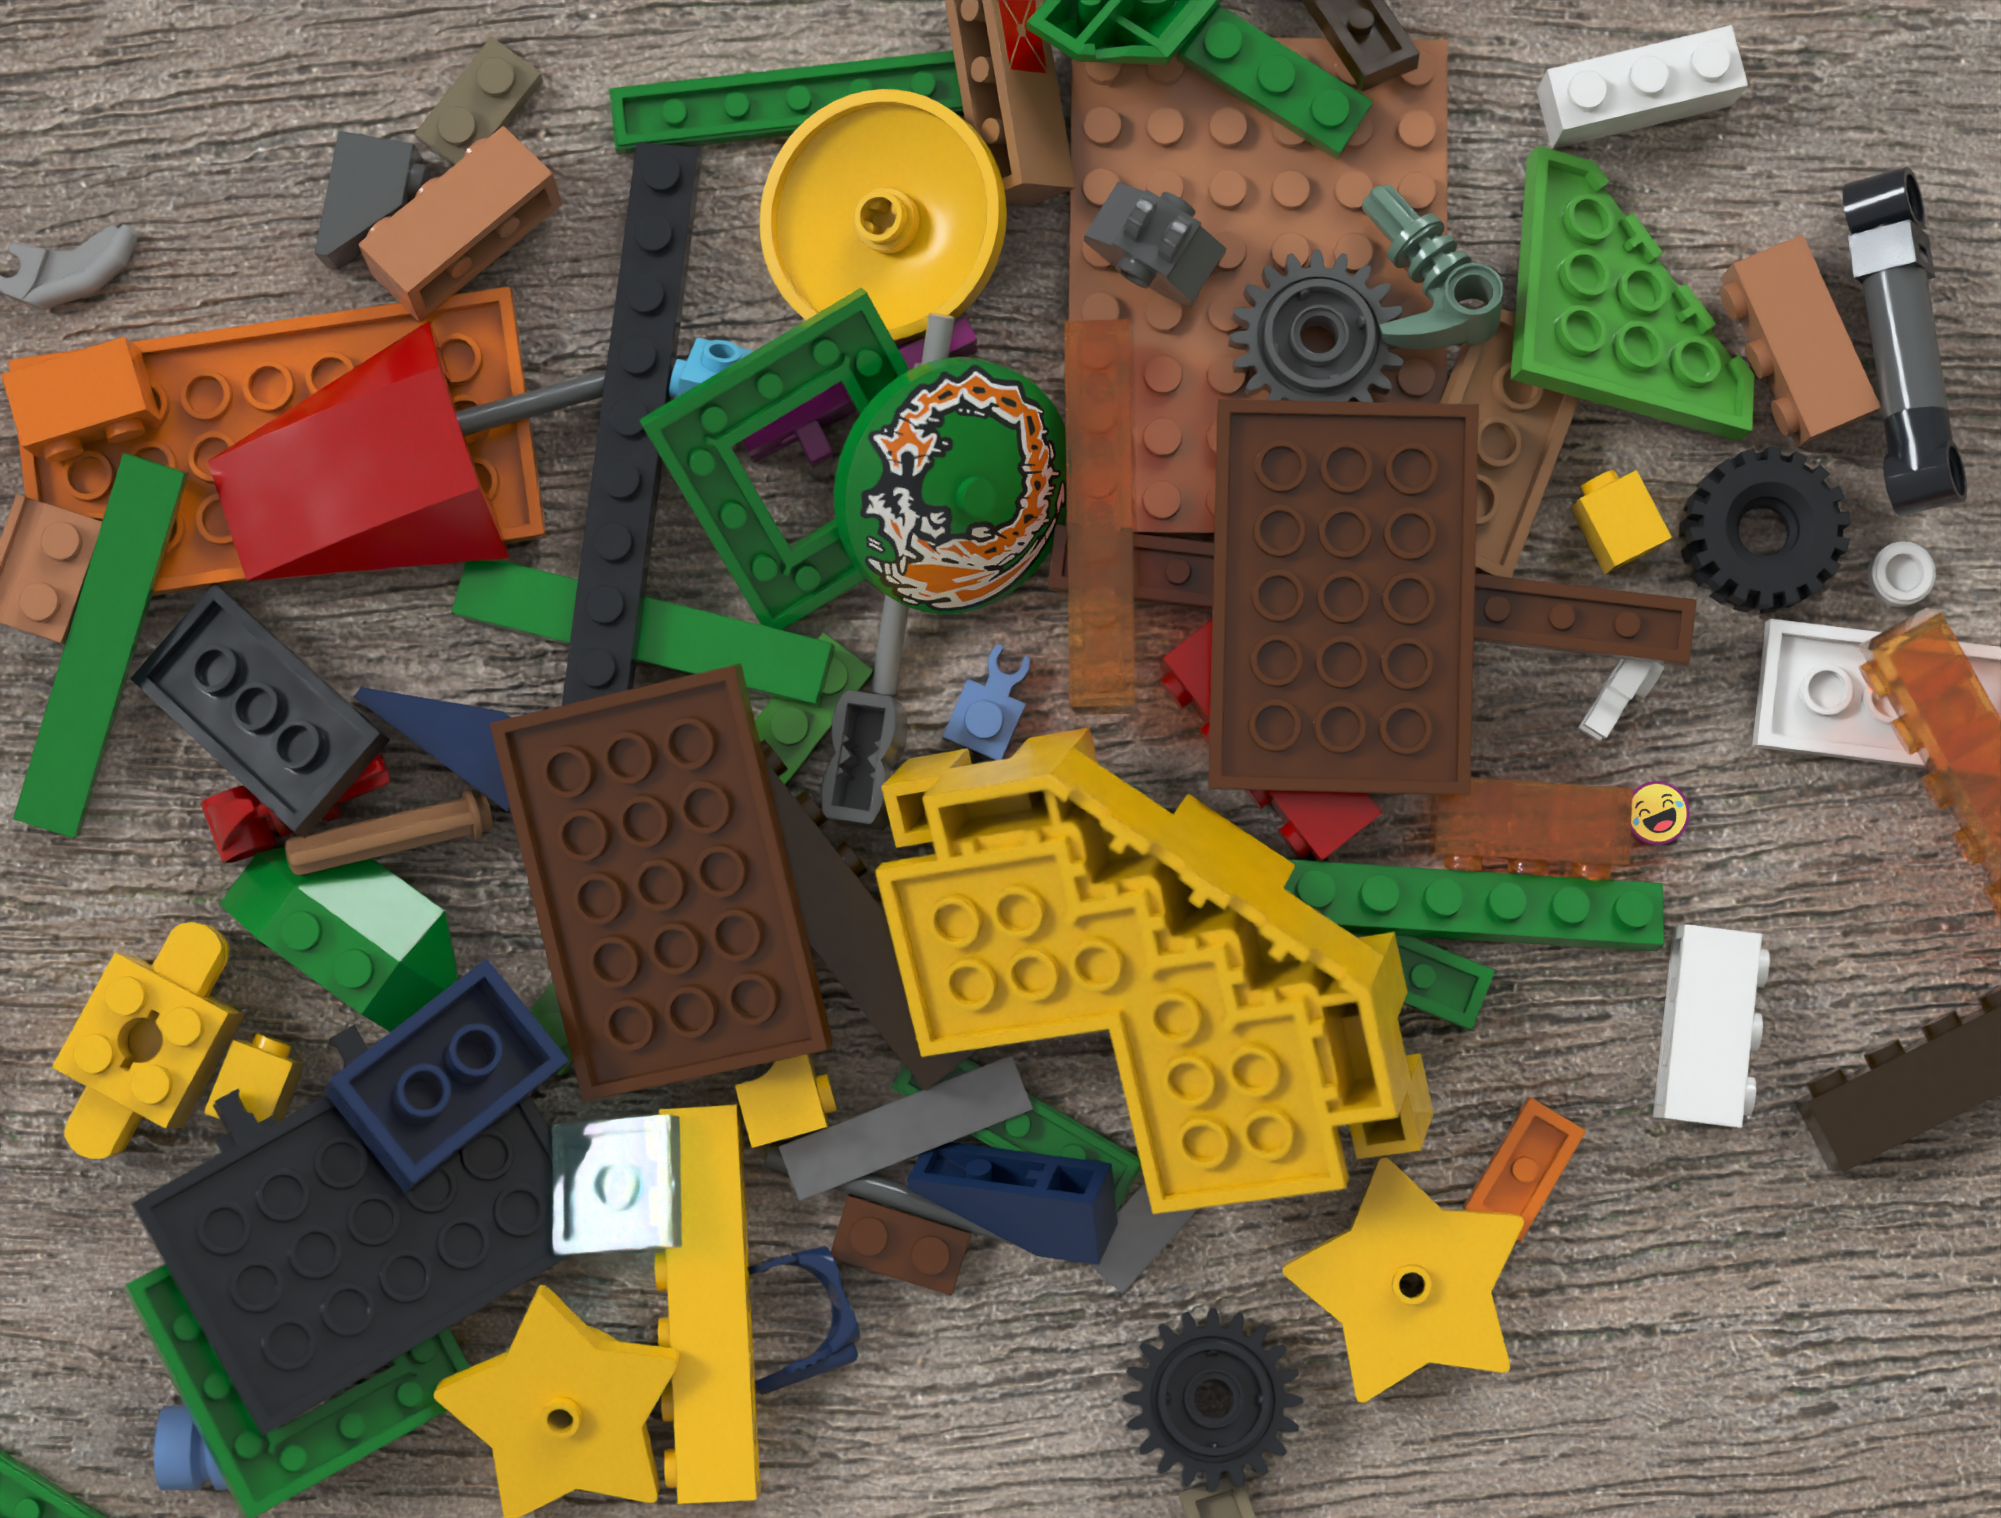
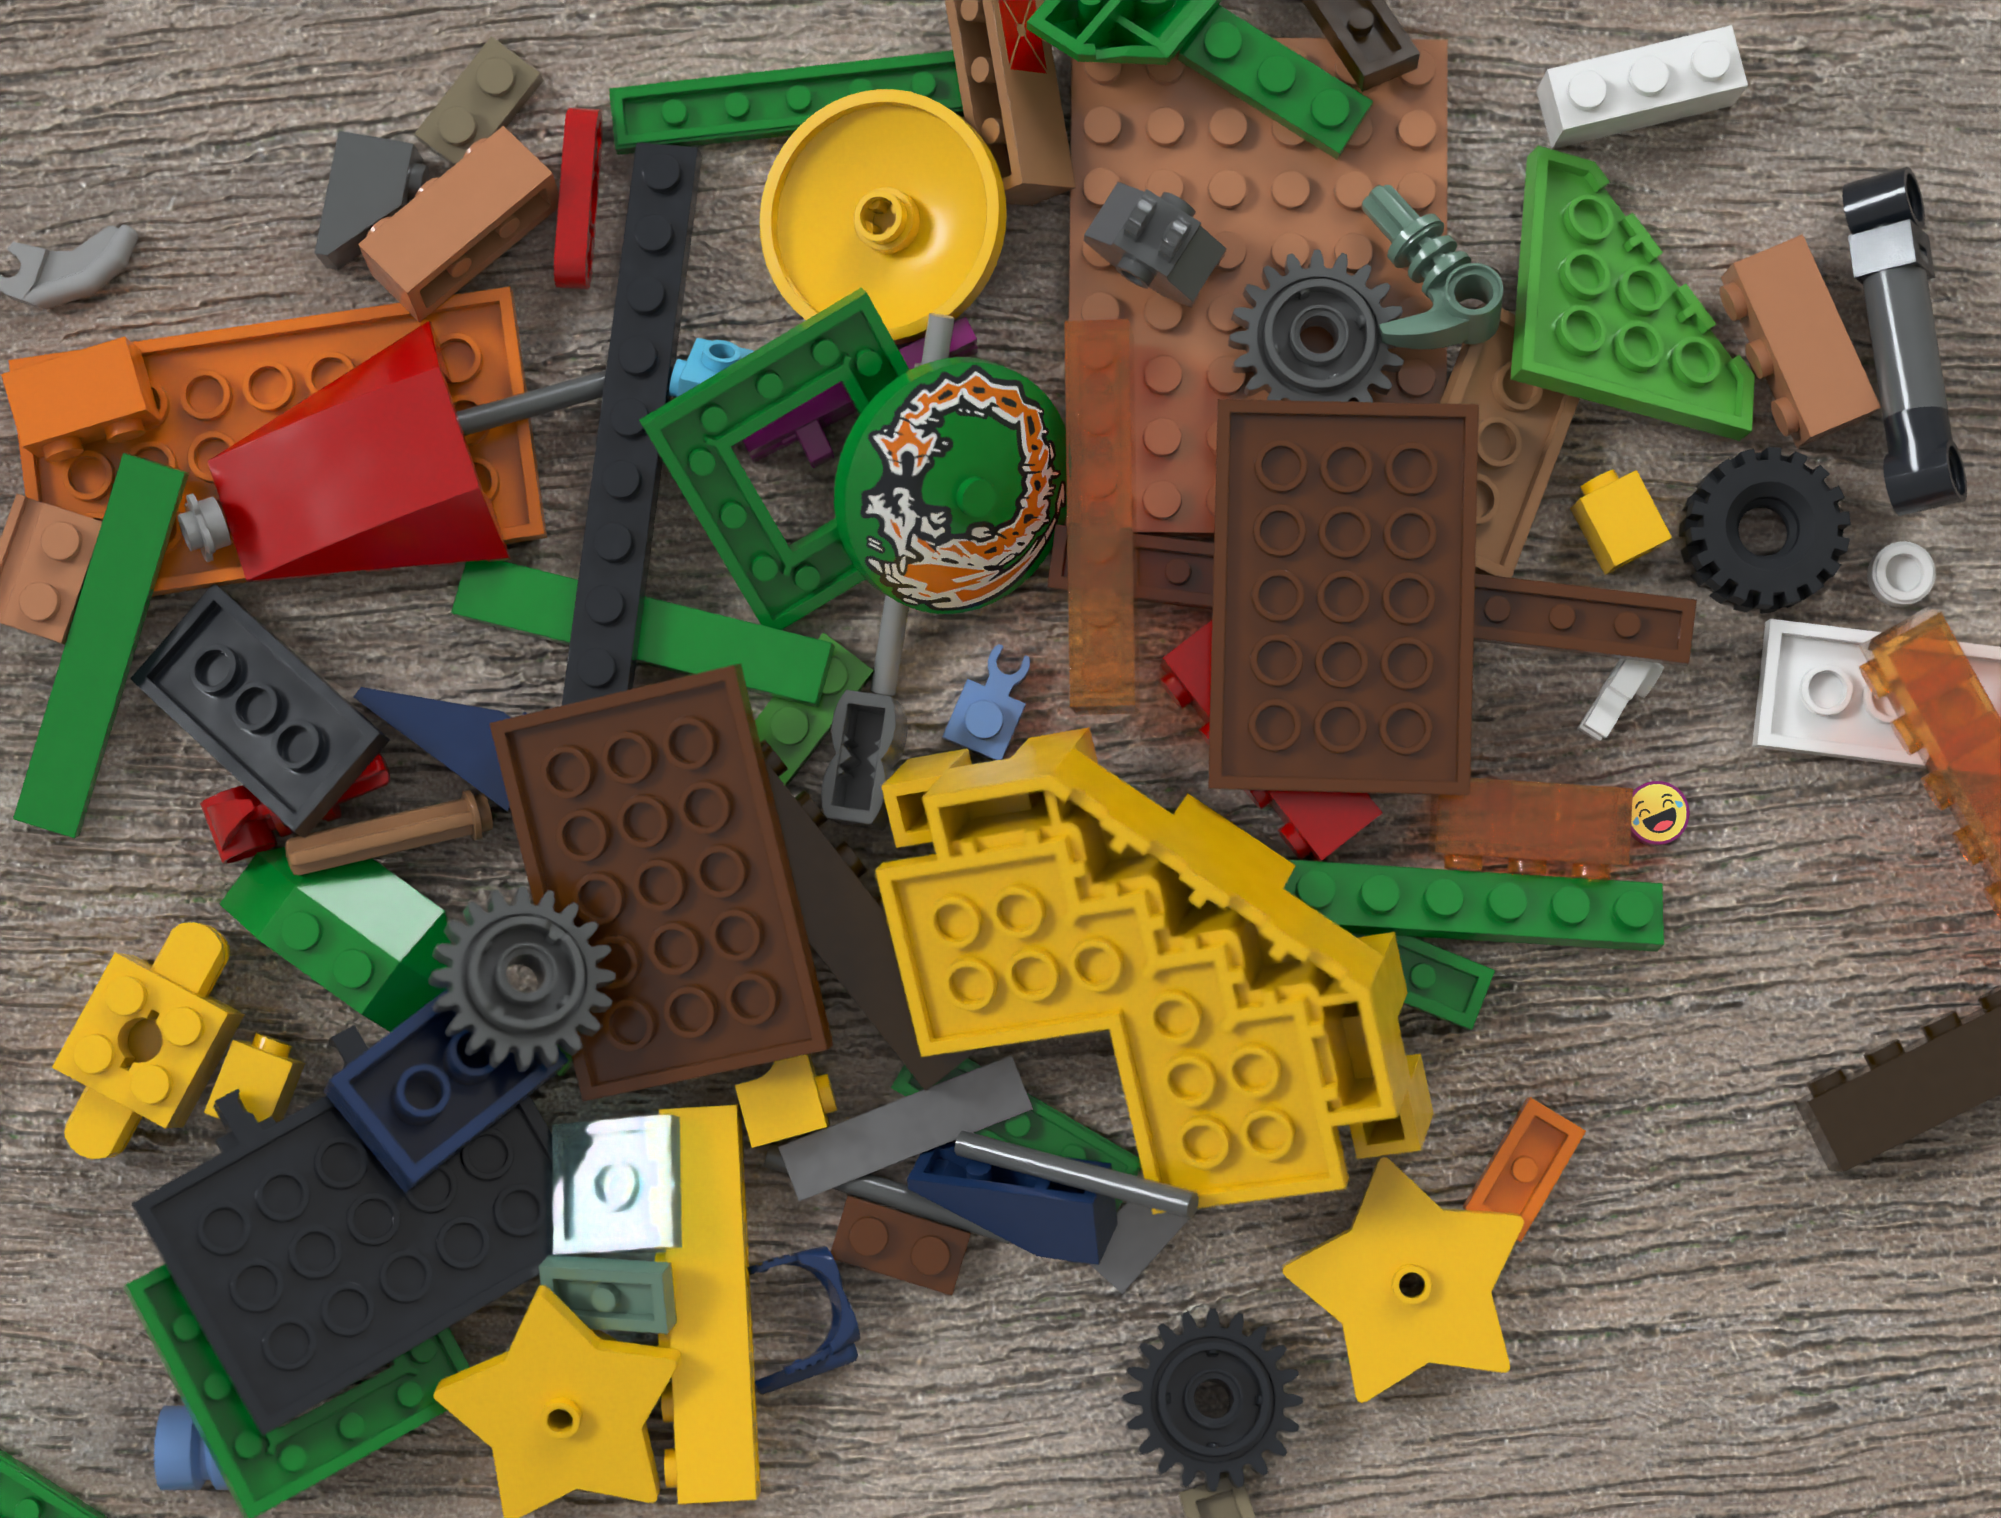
(204, 526): none -> light grey plate
(497, 1011): none -> dark grey gear
(578, 198): none -> red beam
(614, 1292): none -> sand green plate
(1077, 1174): none -> dark grey bar
(1710, 1026): white brick -> none

